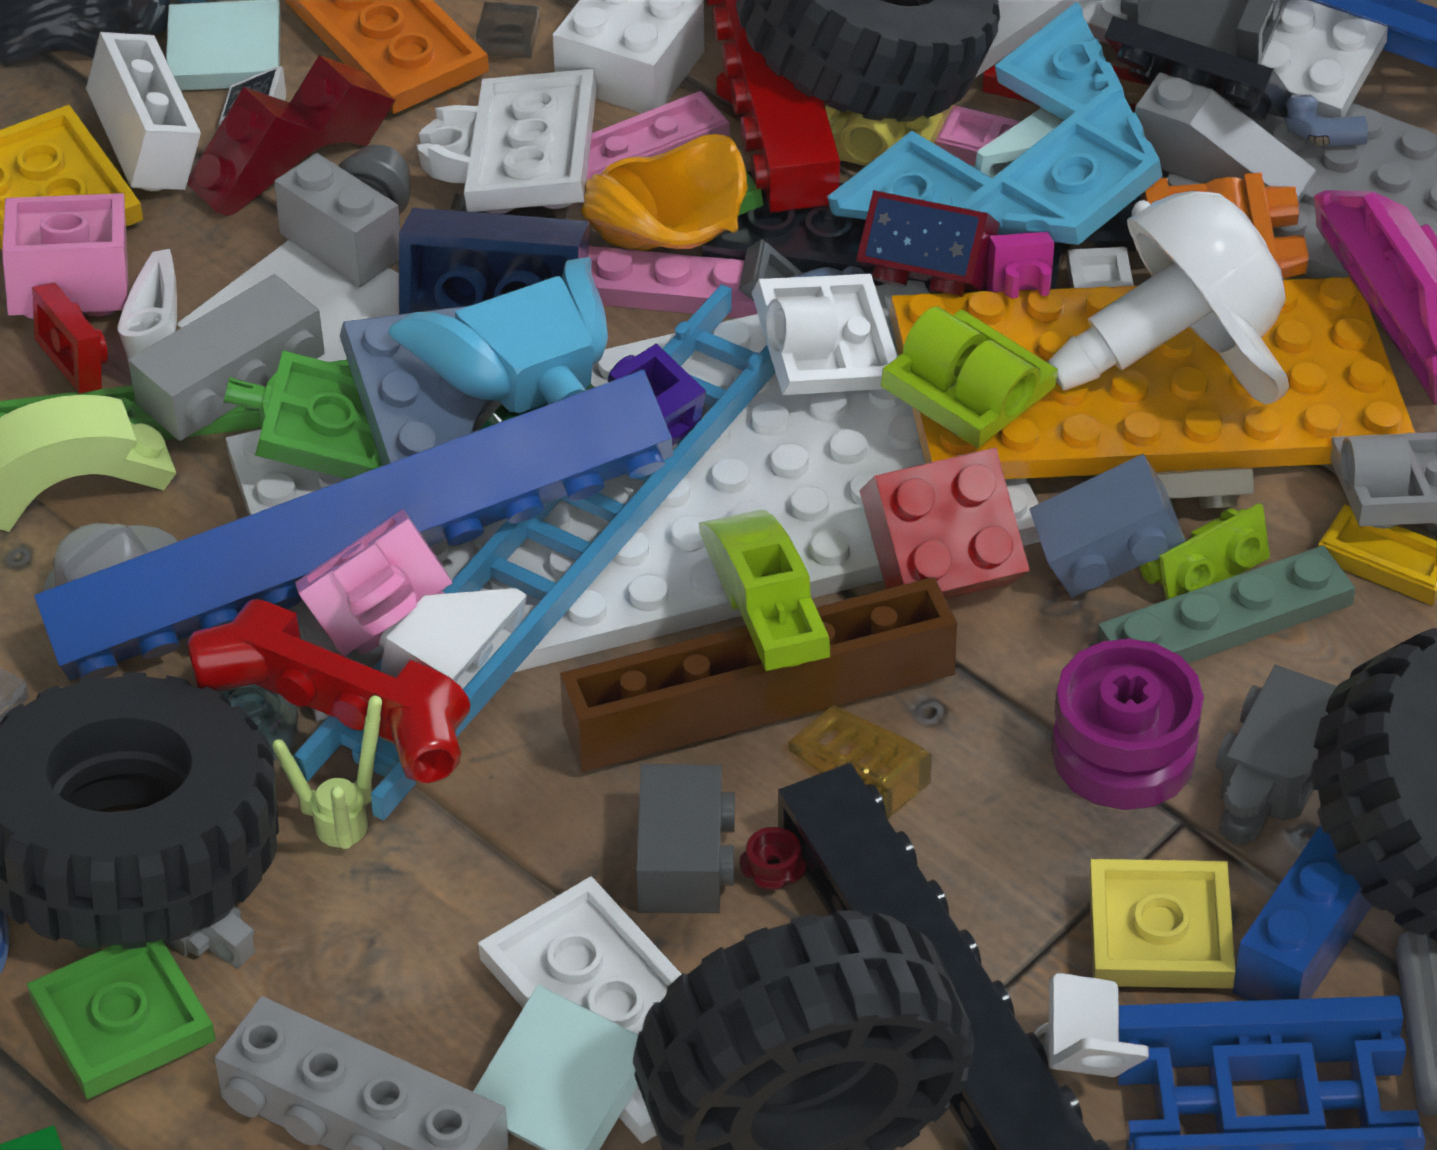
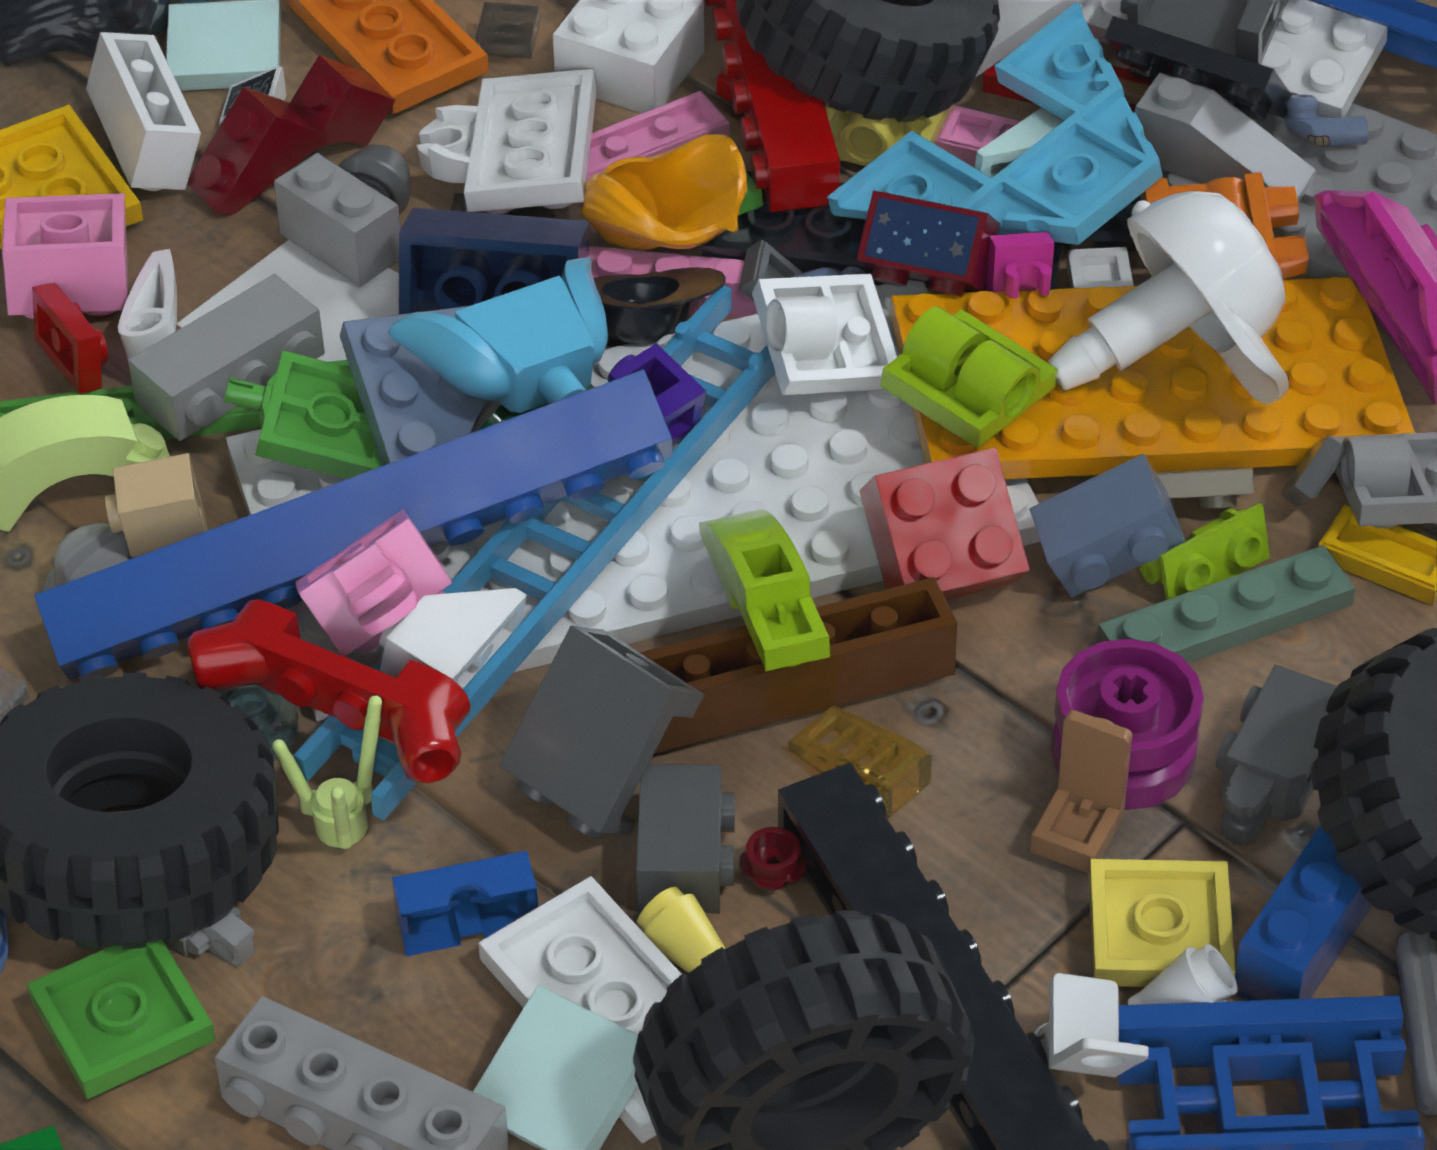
(156, 503): none -> tan slope
(462, 901): none -> blue piece
(595, 729): none -> dark grey panel
(653, 303): none -> black piece
(679, 928): none -> light yellow cone
(1089, 792): none -> medium nougat bracket
(1190, 978): none -> white cone
(1313, 471): none -> dark grey tile

